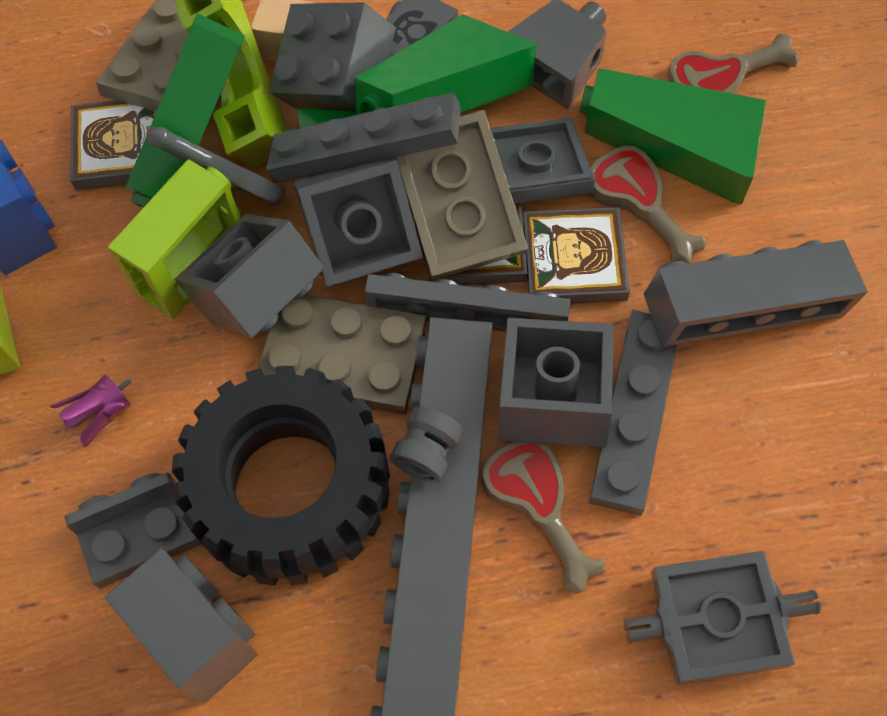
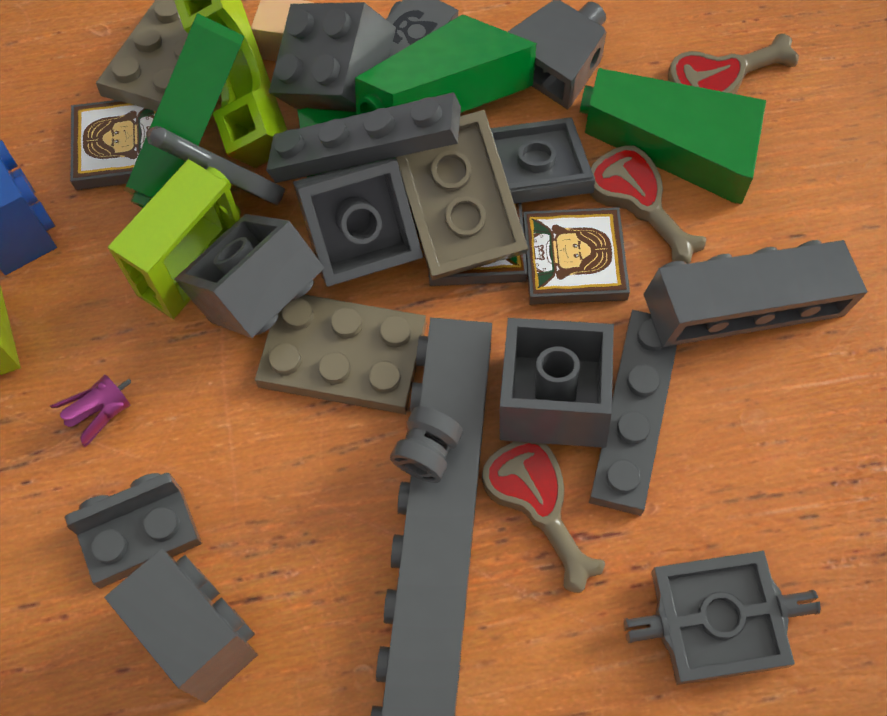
(248, 419): black tyre -> none
(453, 301): dark grey plate -> none

